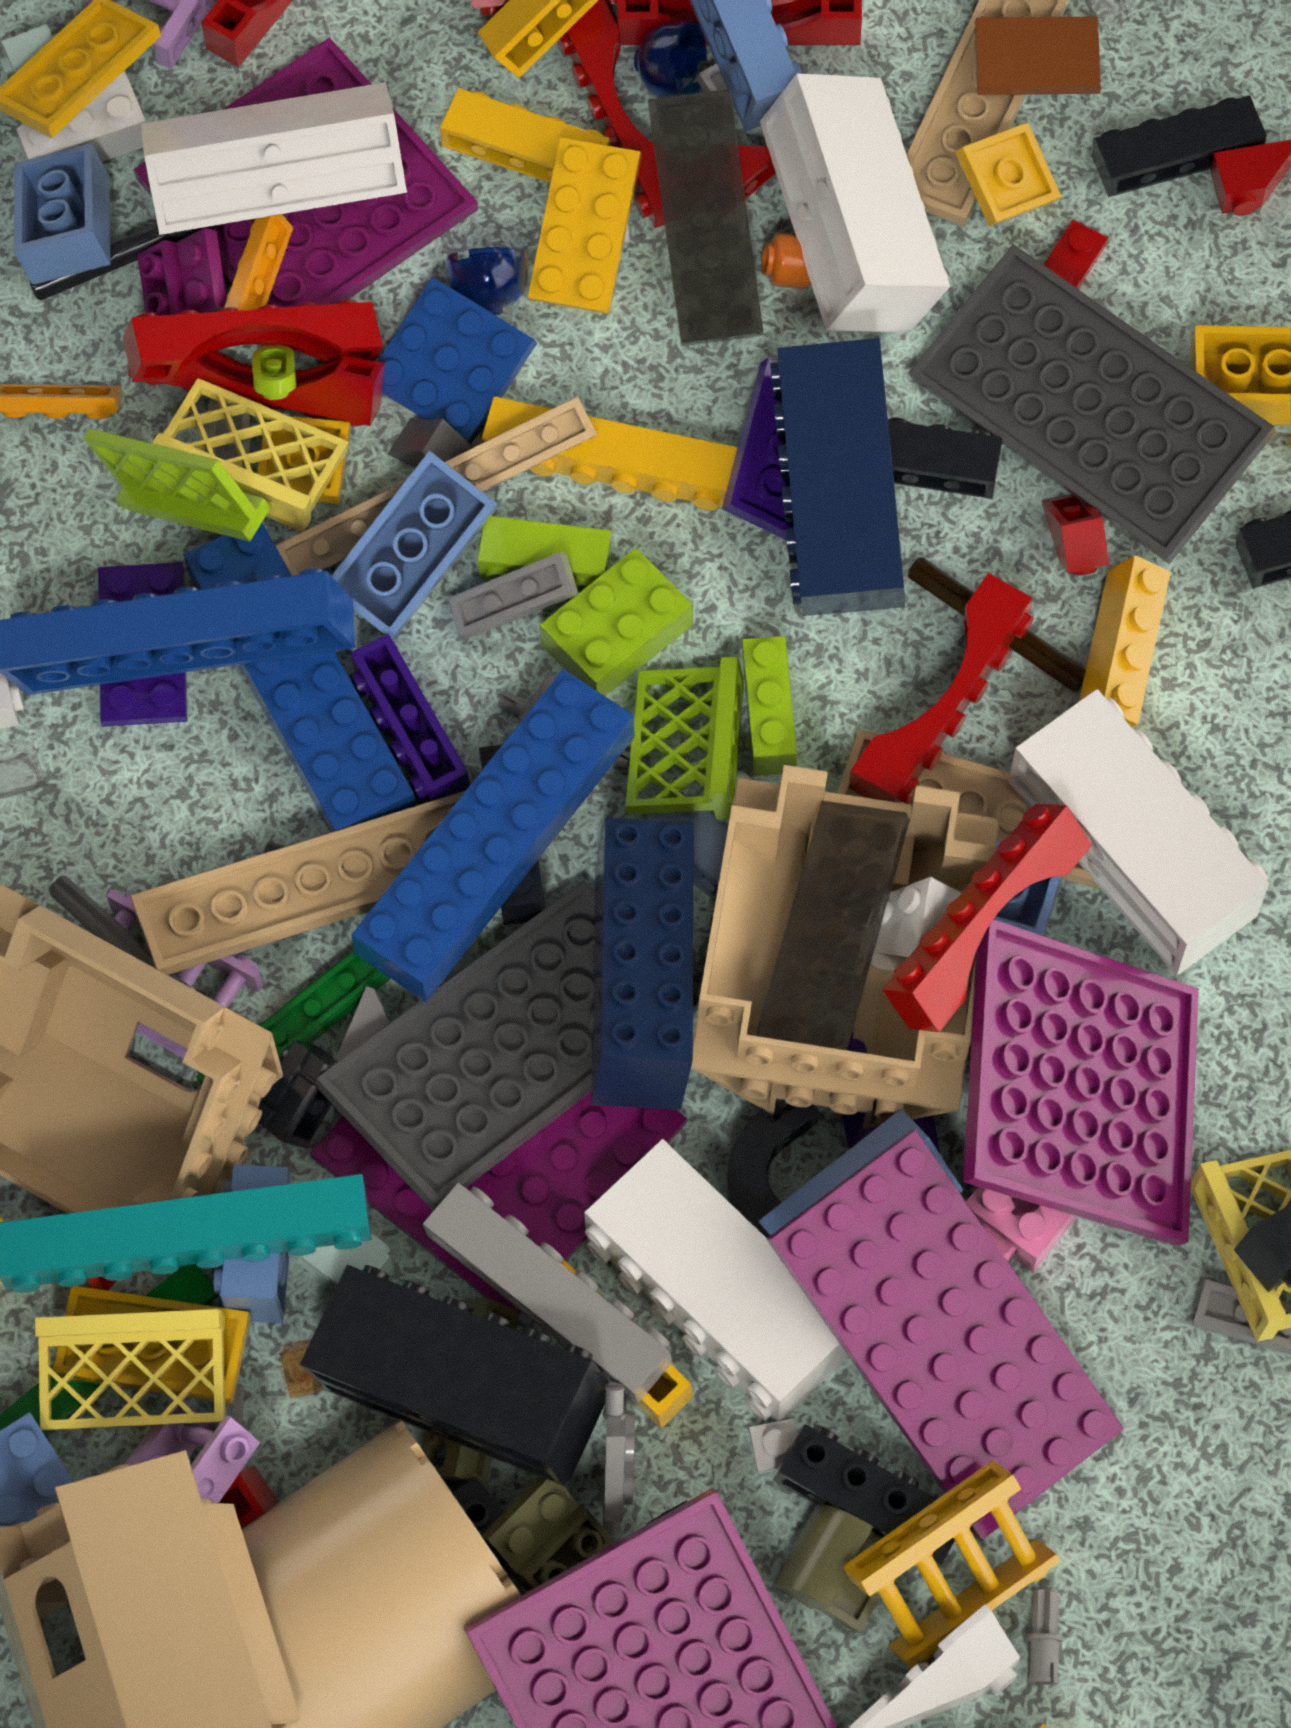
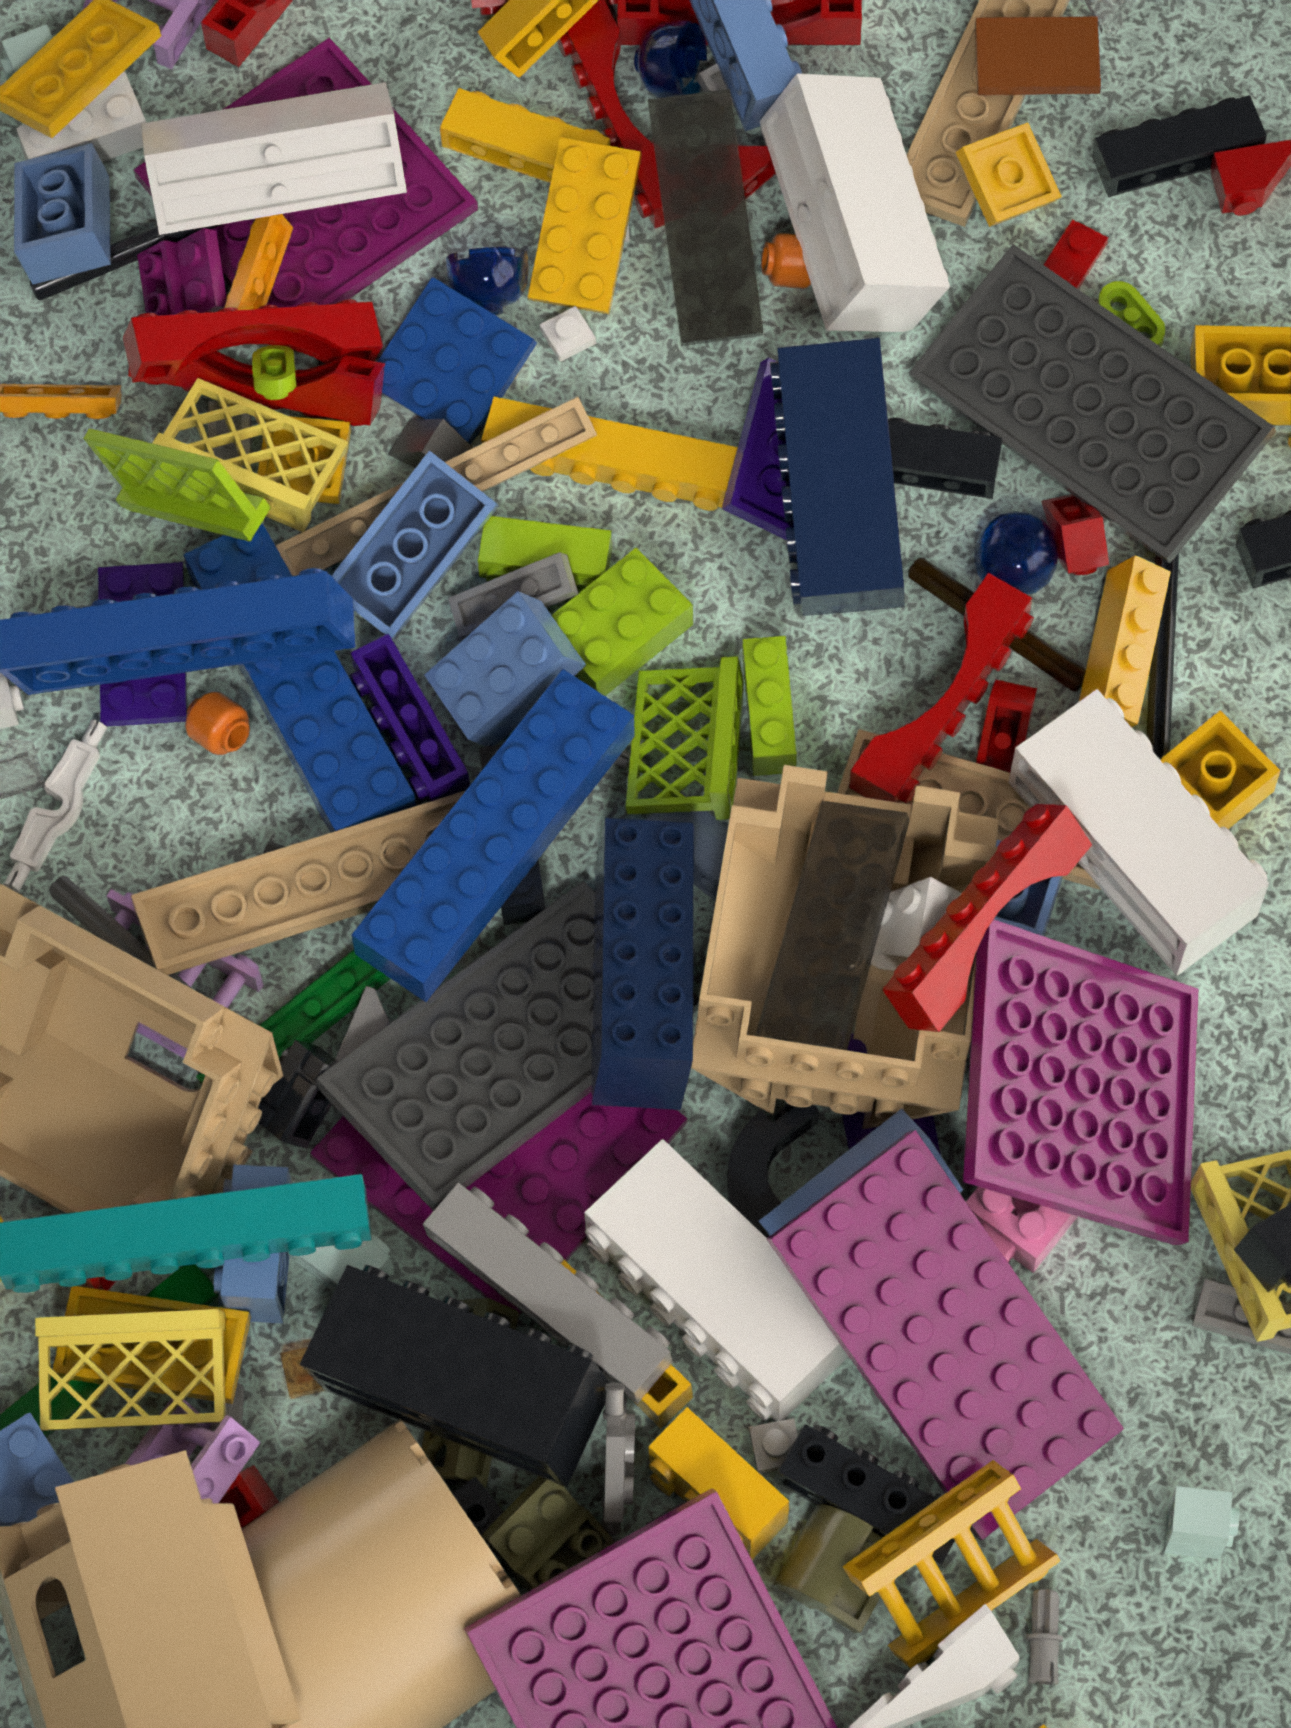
(46, 825): none -> white piece
(217, 723): none -> orange head
(503, 669): none -> medium blue brick
(567, 334): none -> white plate
(693, 1459): none -> yellow brick
(1005, 723): none -> red slope
(1017, 551): none -> clear blue cylinder
(1137, 311): none -> lime plate
(1163, 667): none -> black axle
(1200, 1522): none -> light aqua brick
(1224, 769): none -> yellow brick

